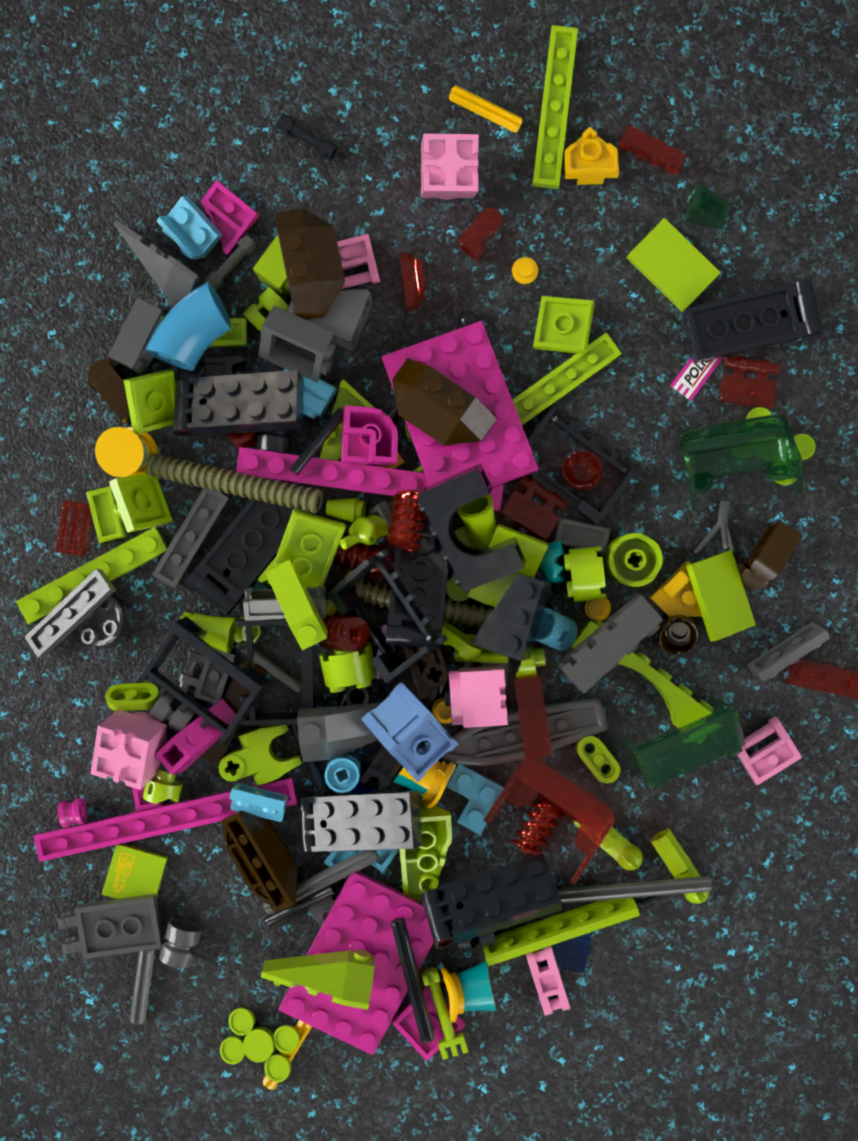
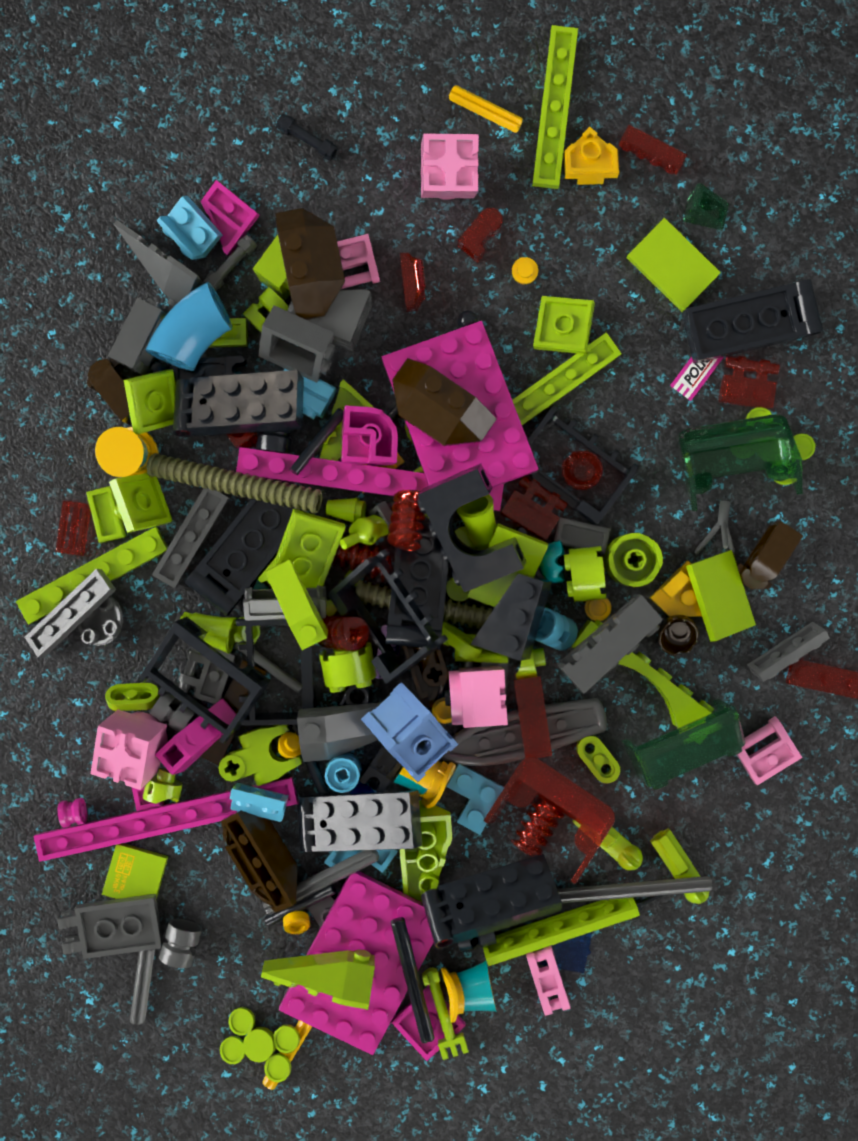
(289, 745): none -> yellow plate
(296, 922): none -> yellow tile

